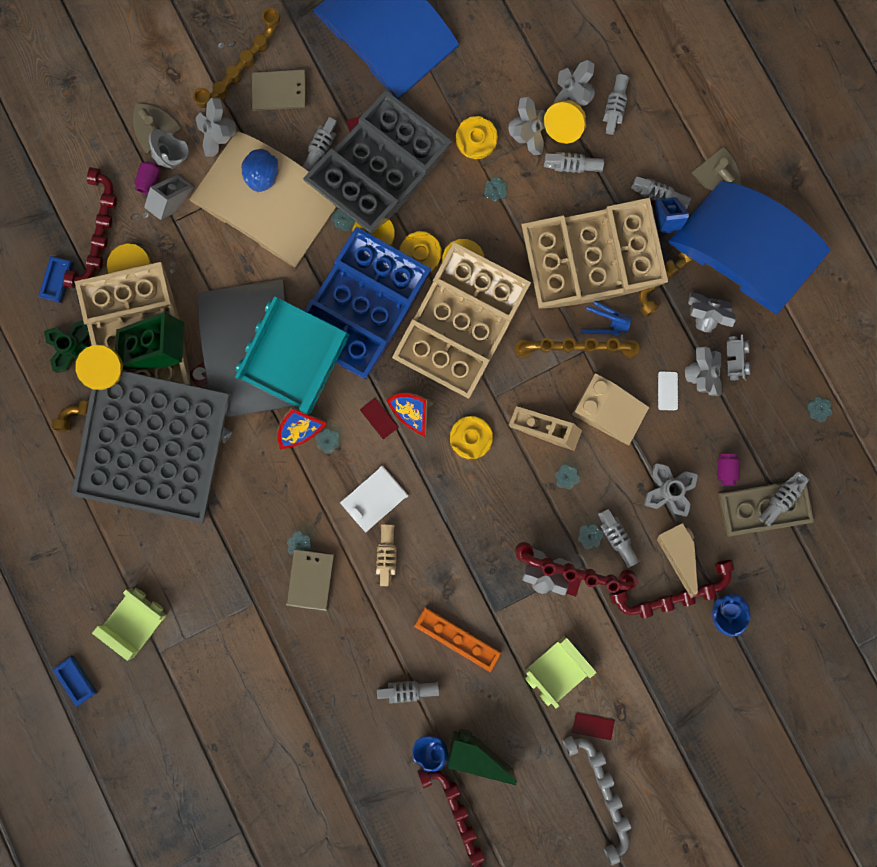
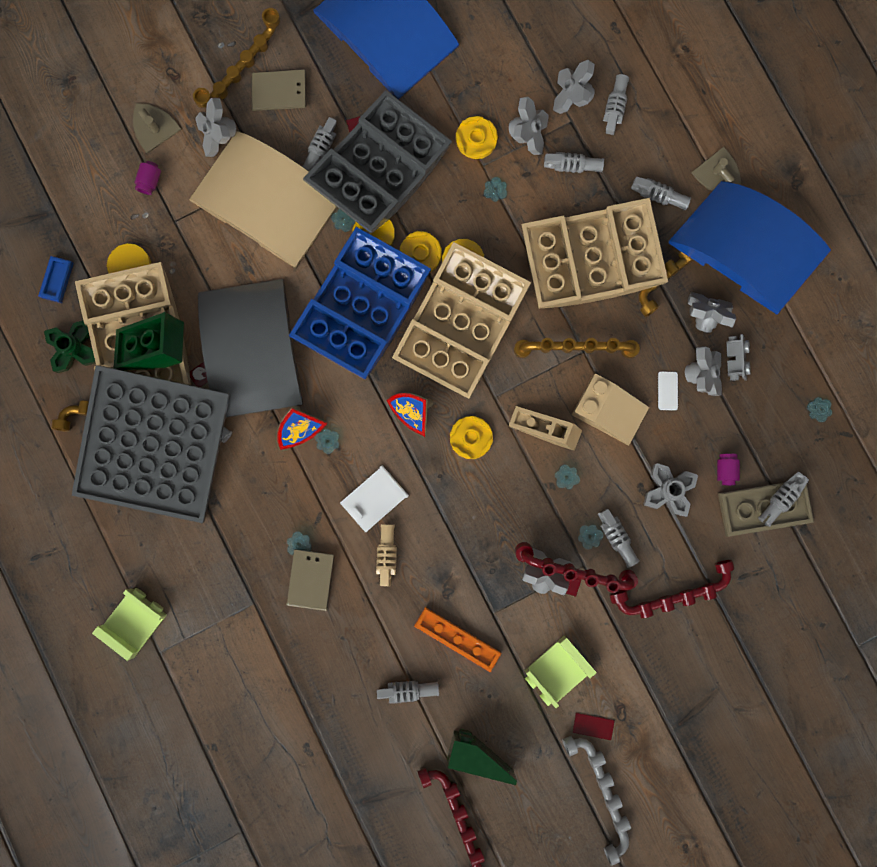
(74, 681): blue tile -> none
(99, 367): yellow tile -> none
(102, 221): dark red bar -> none
(167, 149): light grey piece -> none
(167, 196): light grey slope -> none
(259, 170): blue hair -> none
(291, 354): teal panel -> none
(379, 418): dark red sticker -> none
(430, 753): blue hair -> none
(565, 121): yellow tile -> none
(619, 320): blue plant -> none
(669, 215): blue slope -> none
(680, 551): tan slope -> none
(731, 614): blue hair -> none

